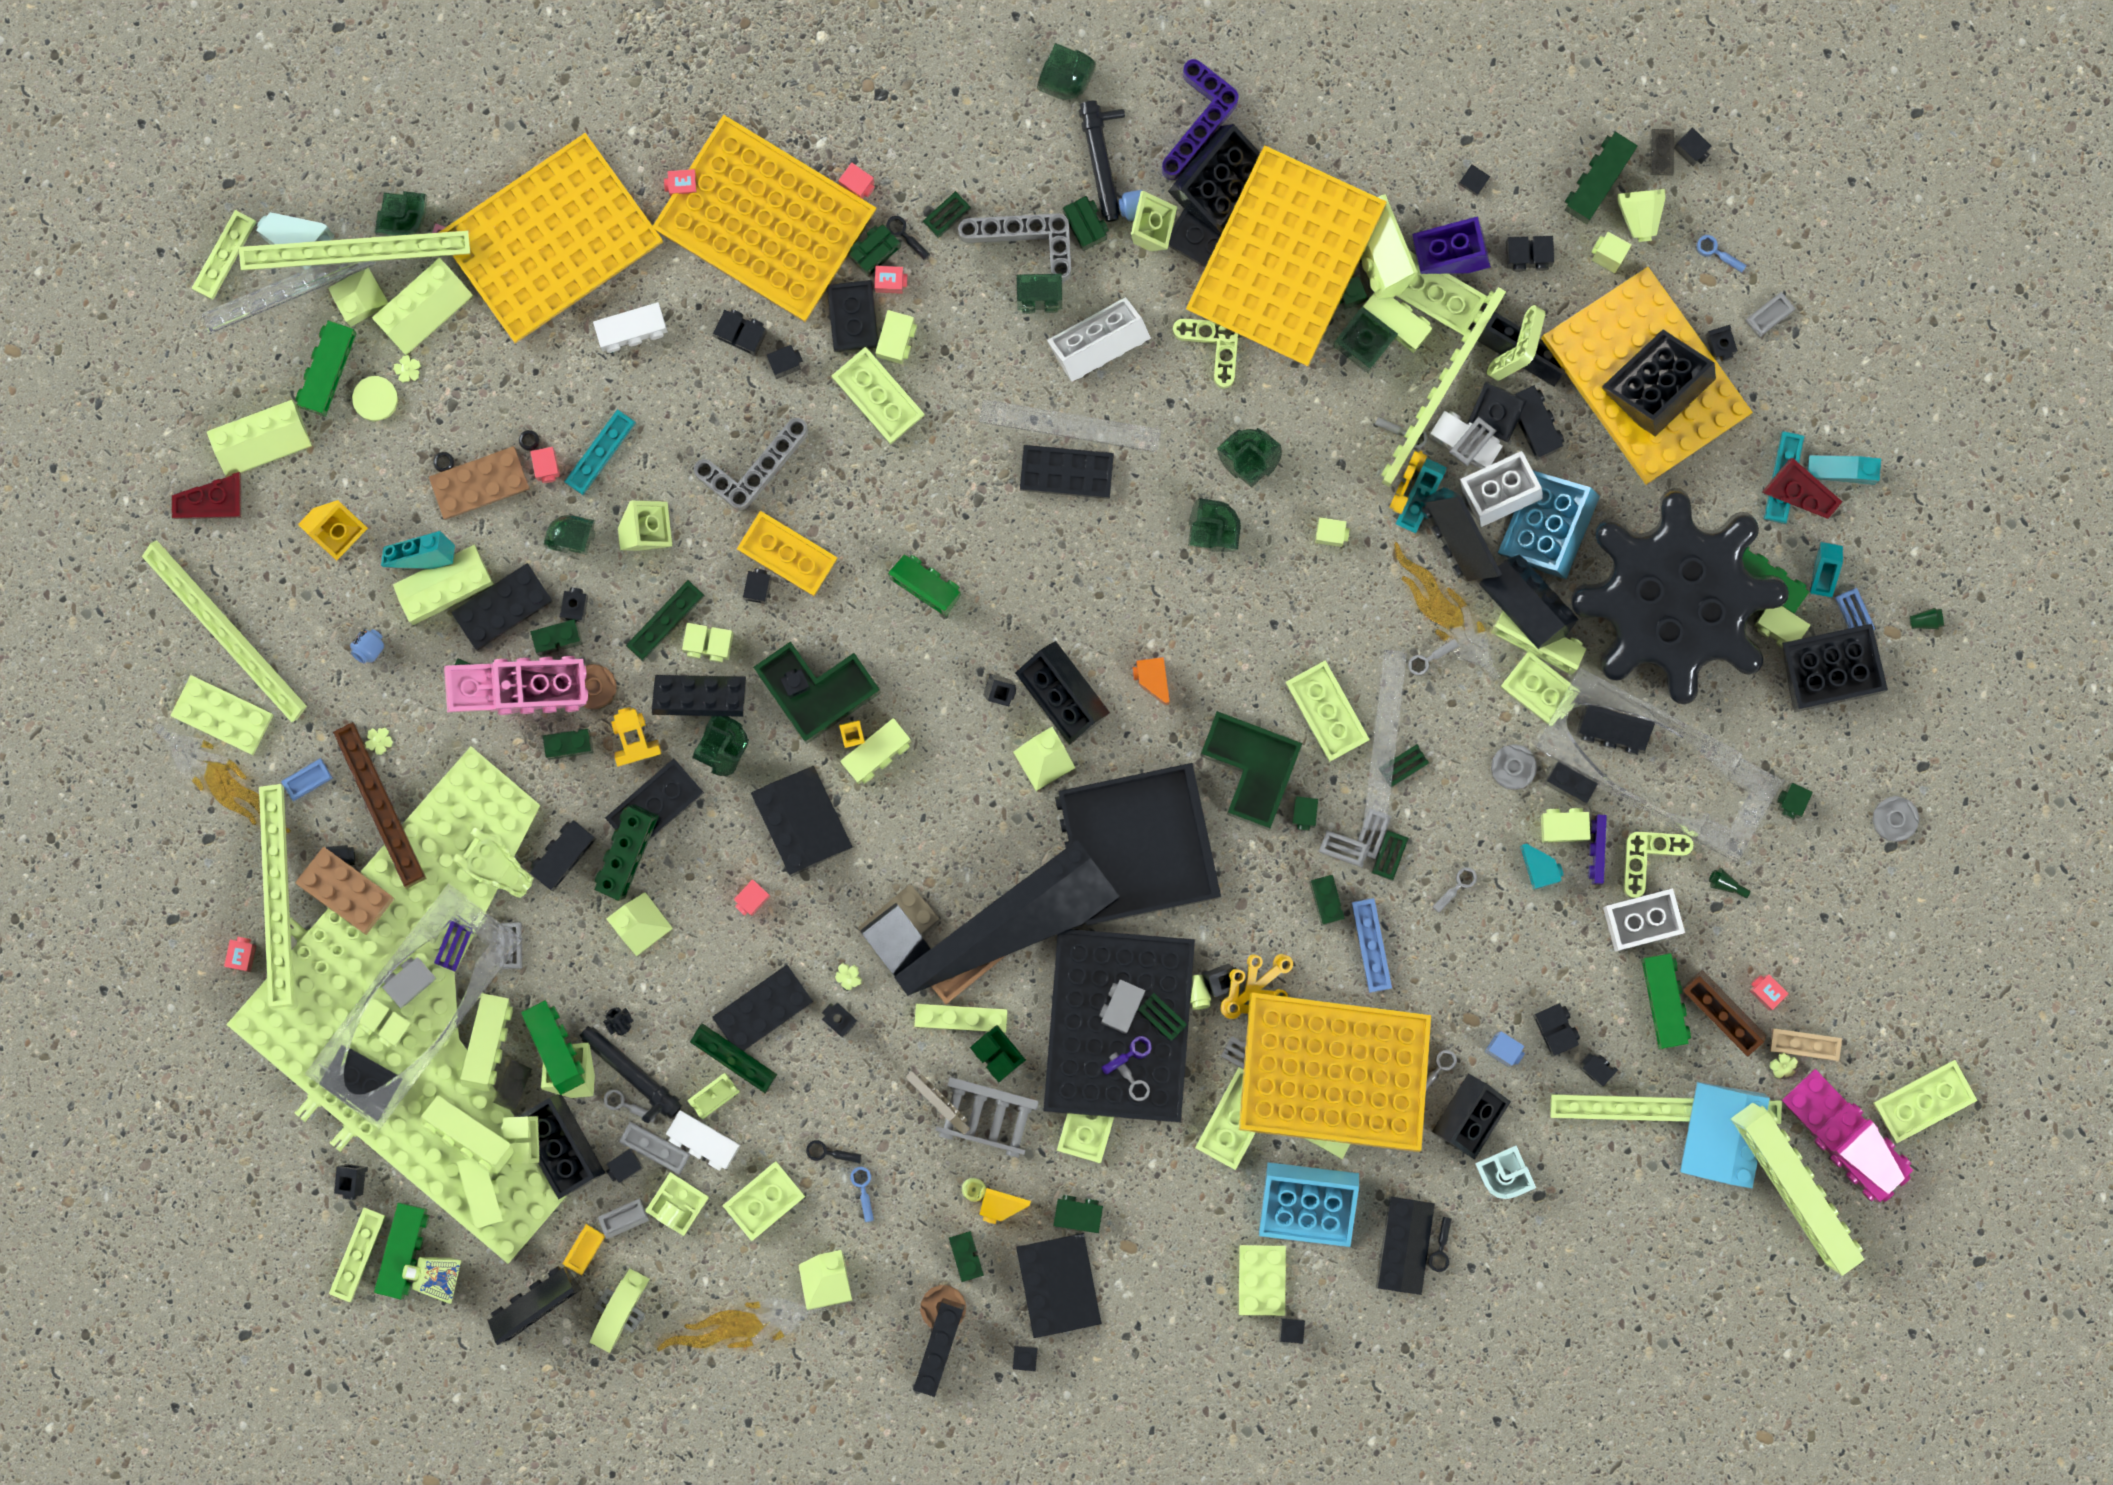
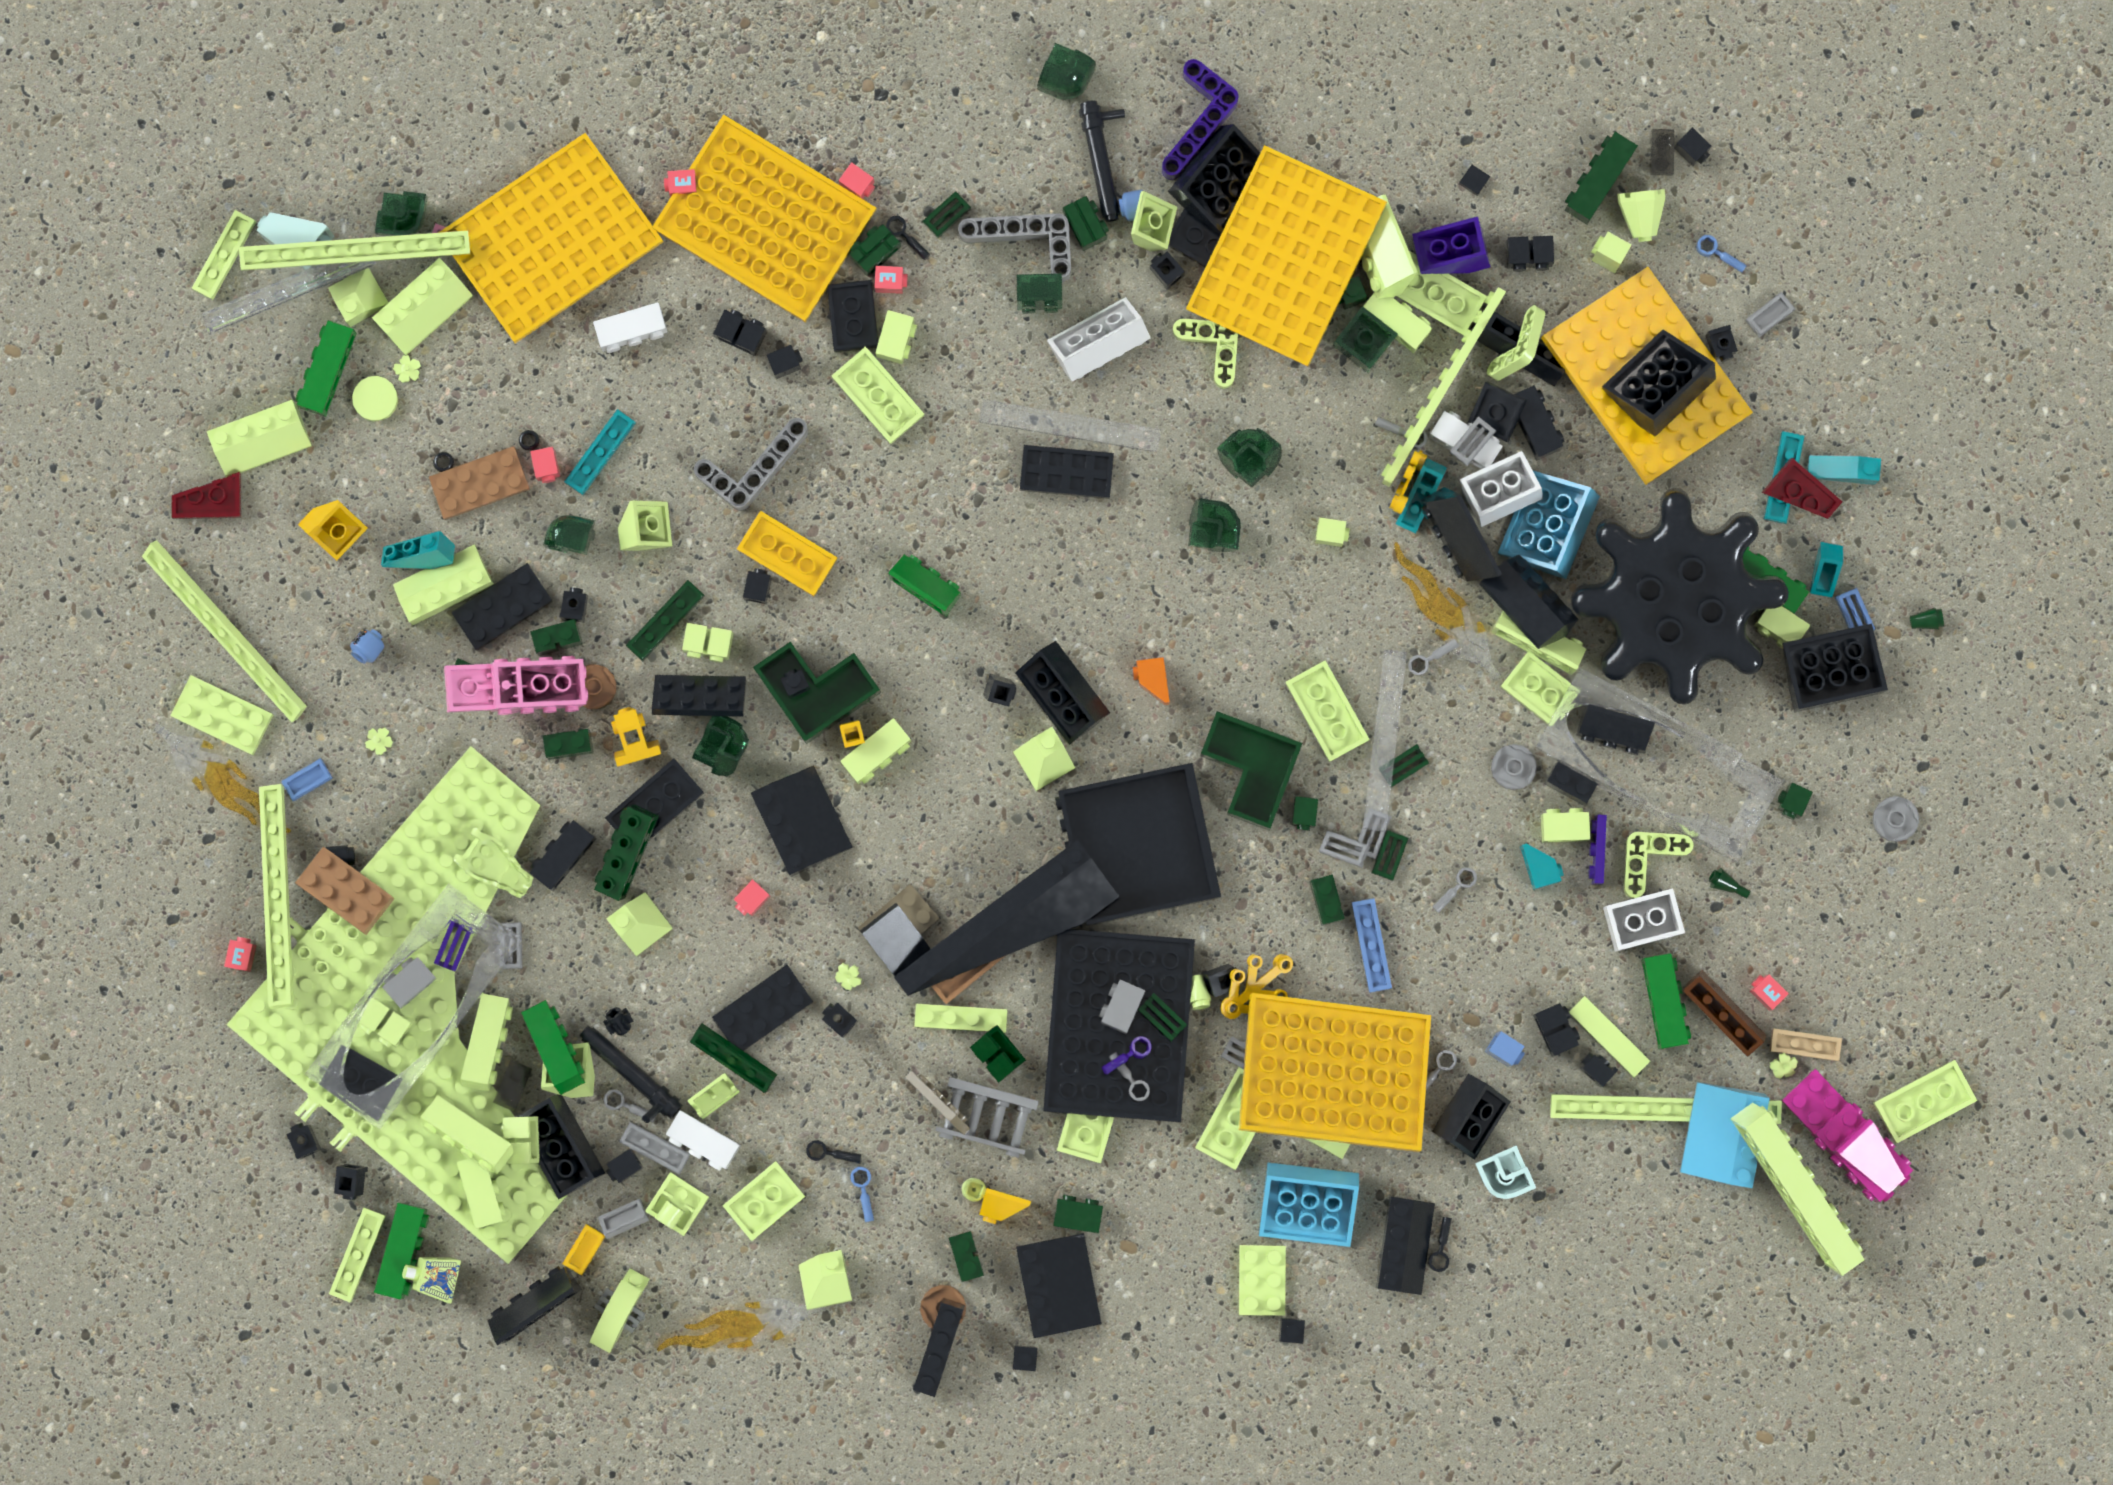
(310, 1145): none -> black brick
(379, 805): reddish brown tile -> none
(1166, 260): none -> black brick
(1609, 1037): none -> yellowish green tile

